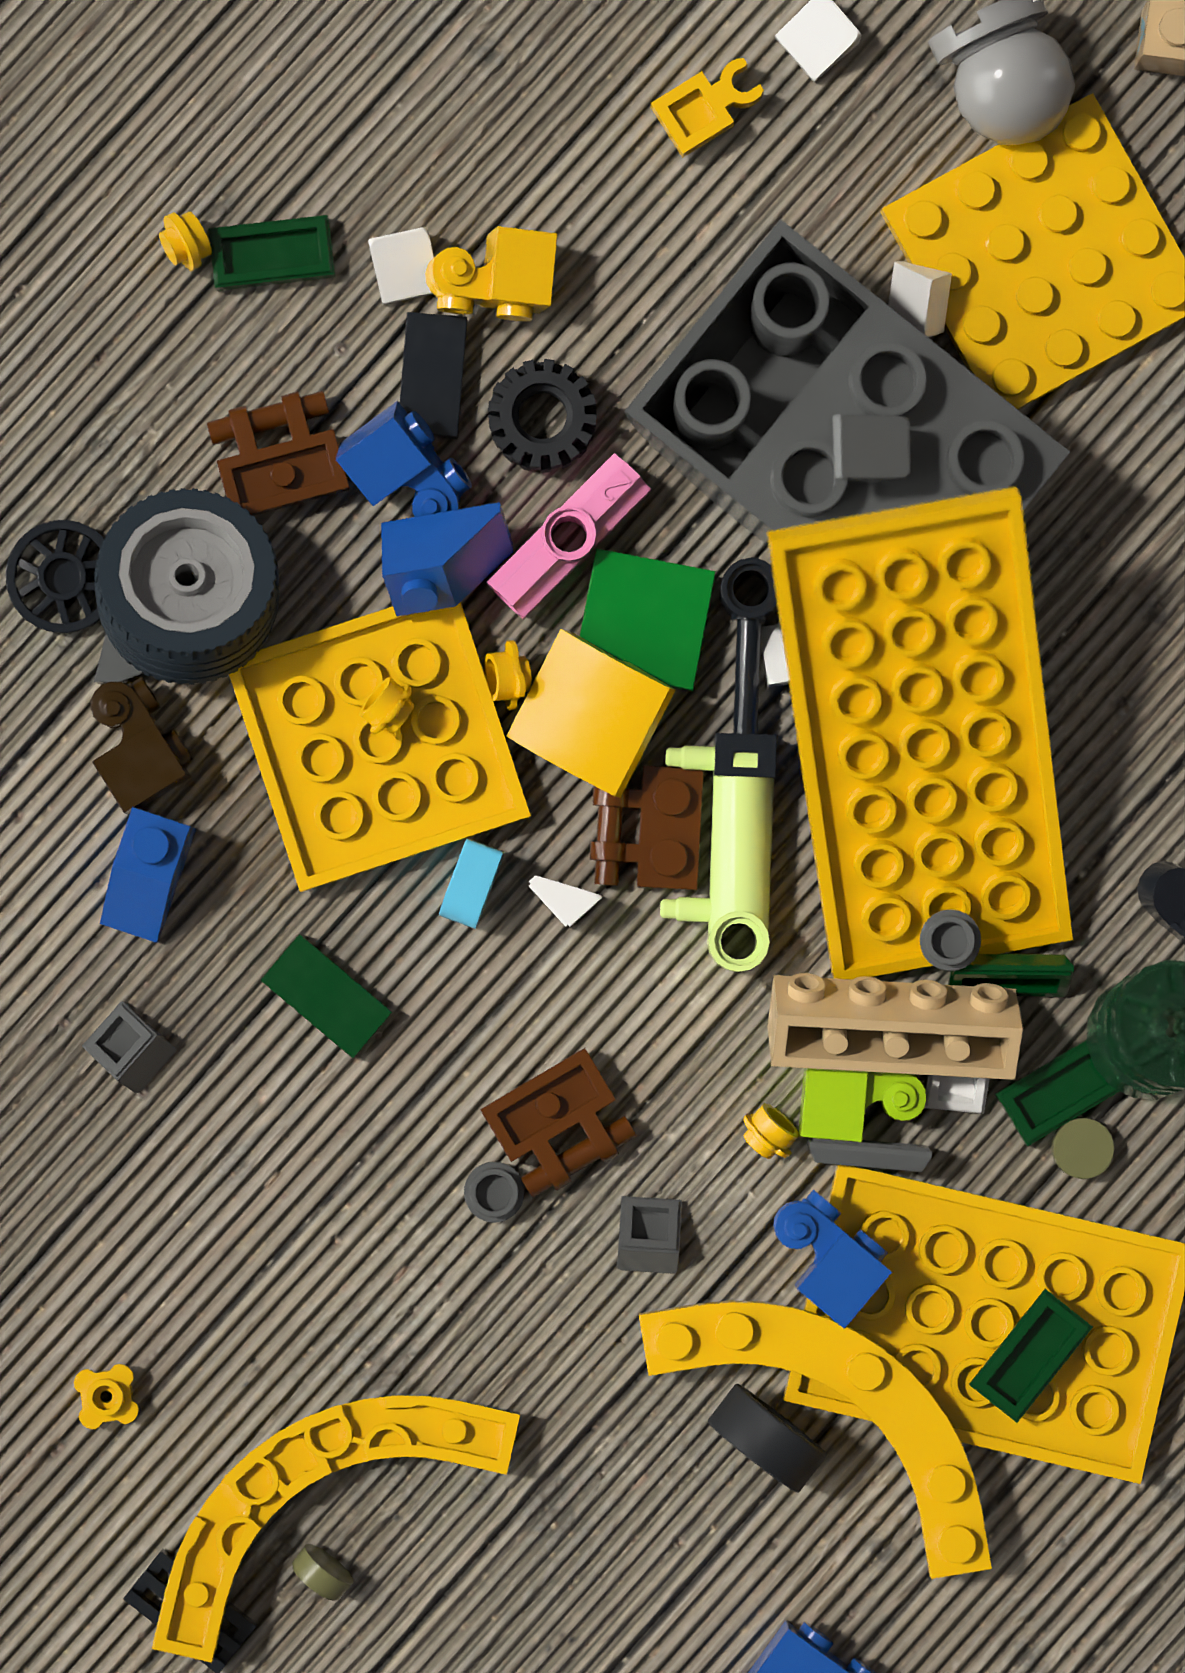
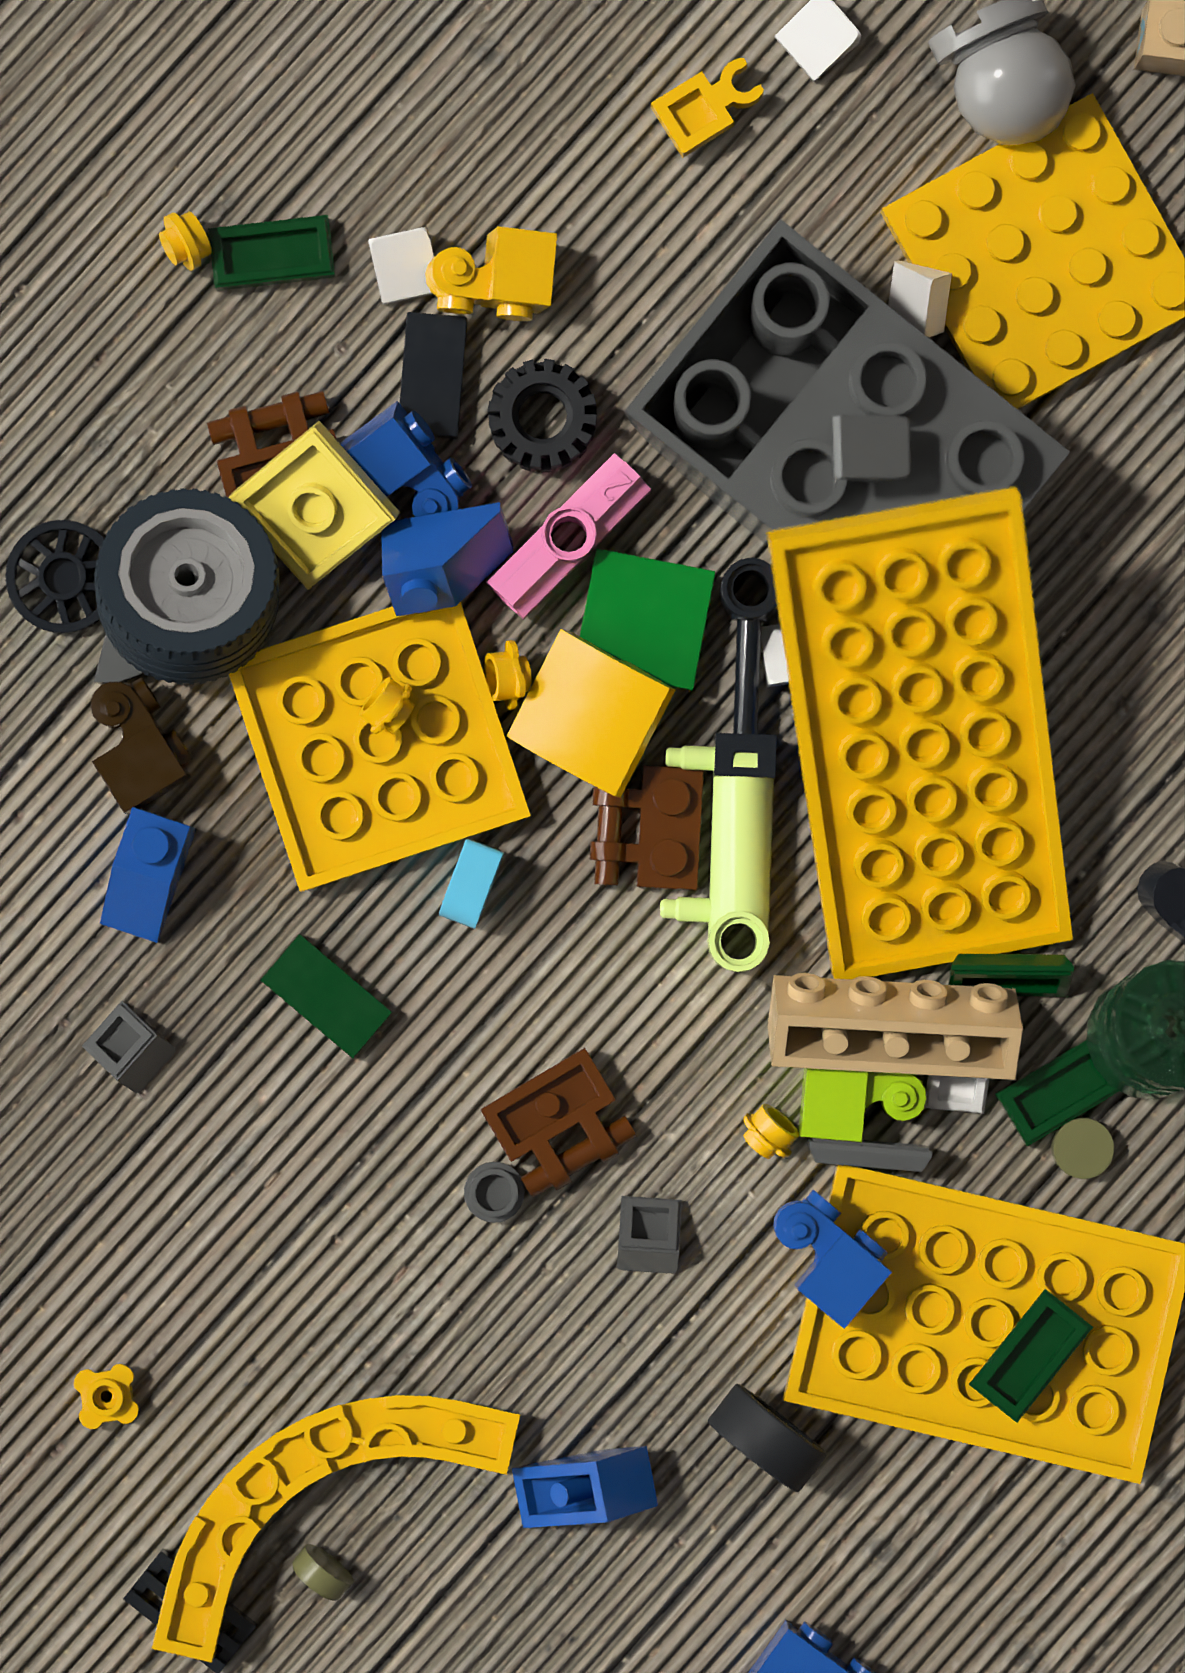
(315, 505): none -> light yellow plate
(564, 900): white slope -> none
(585, 1488): none -> blue slope
(864, 1375): yellow plate -> none
(950, 940): dark grey plate -> none

